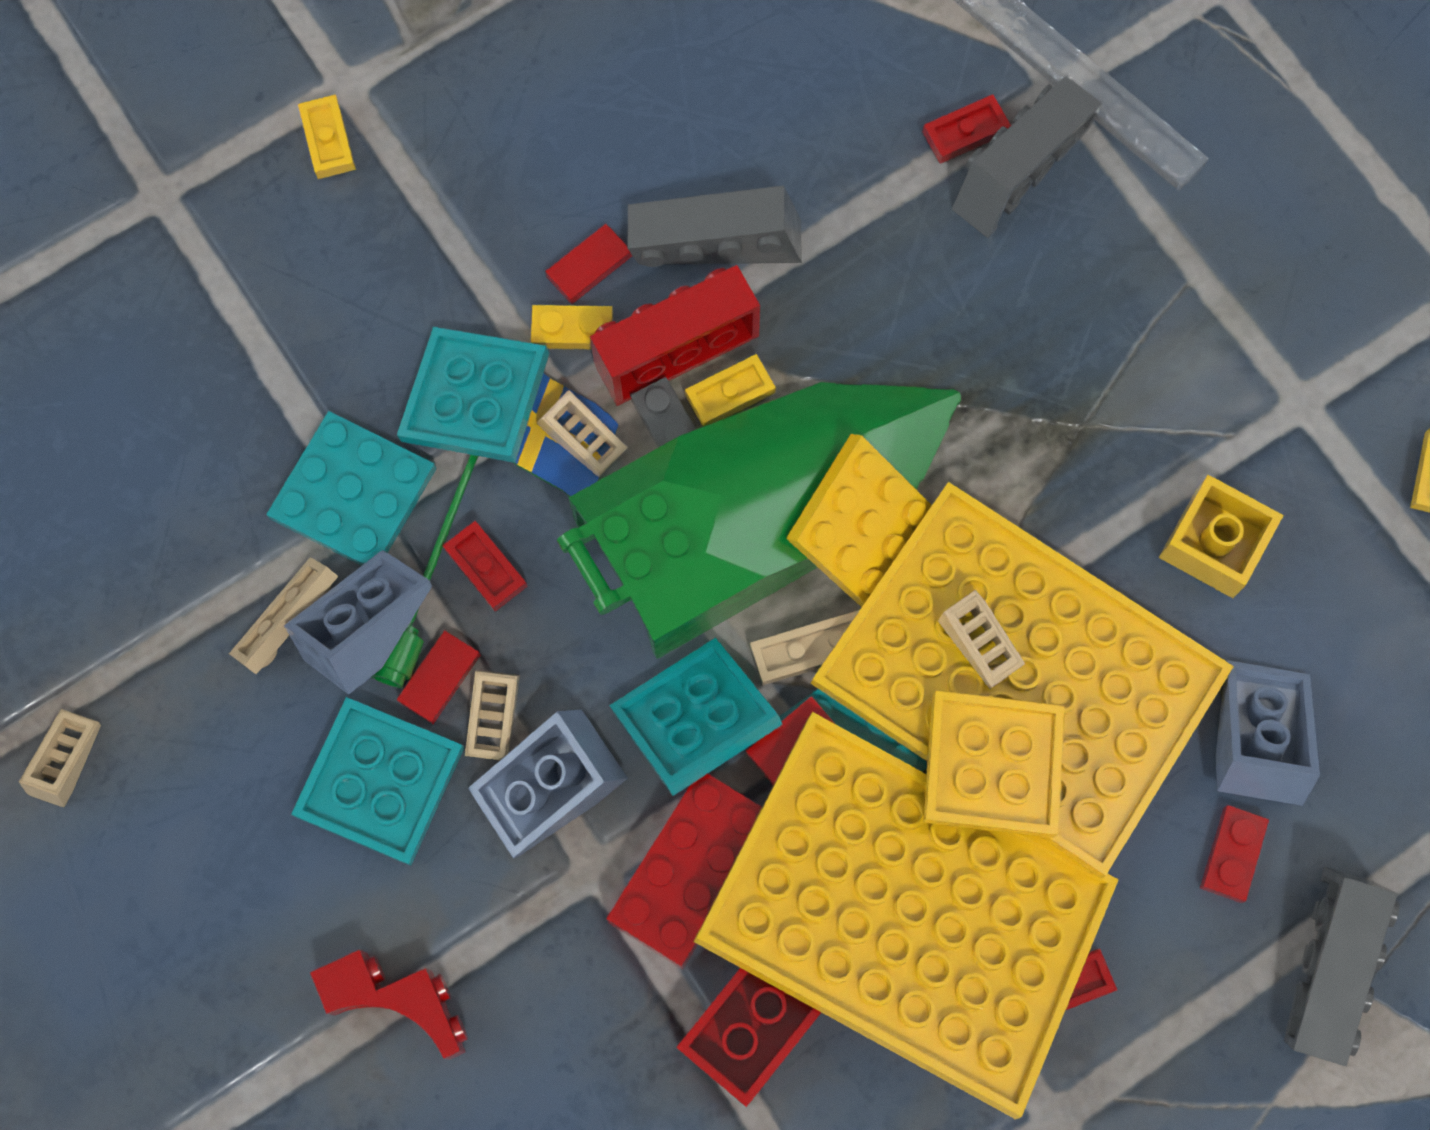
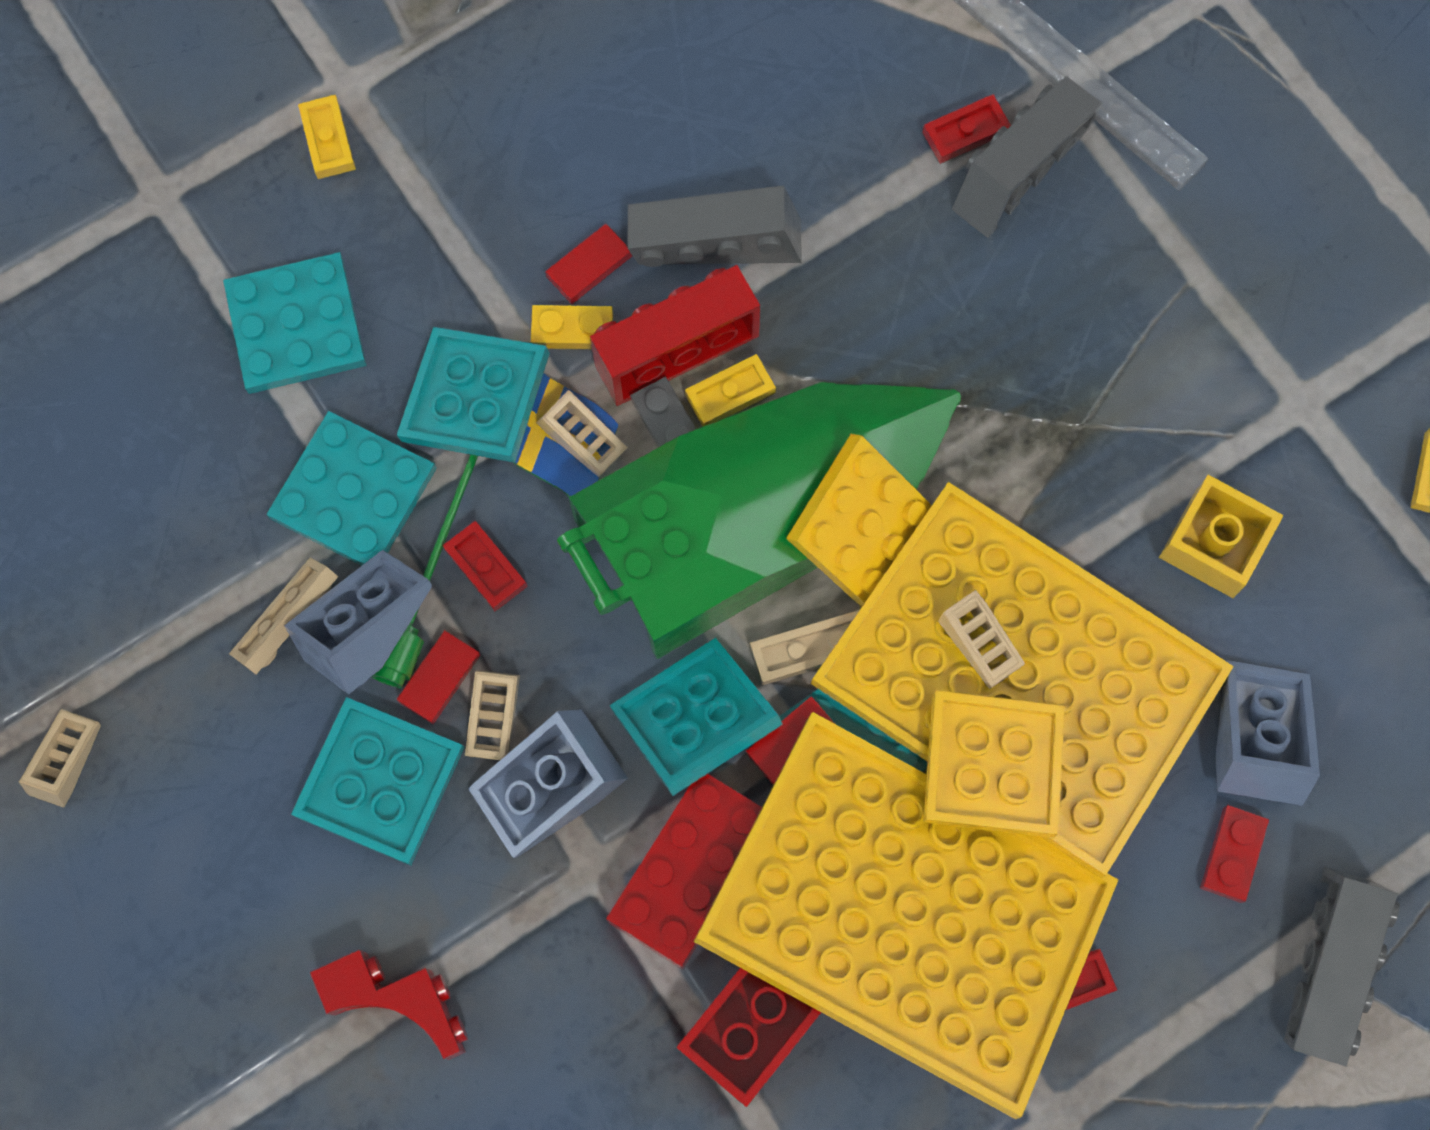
(294, 323): none -> teal plate

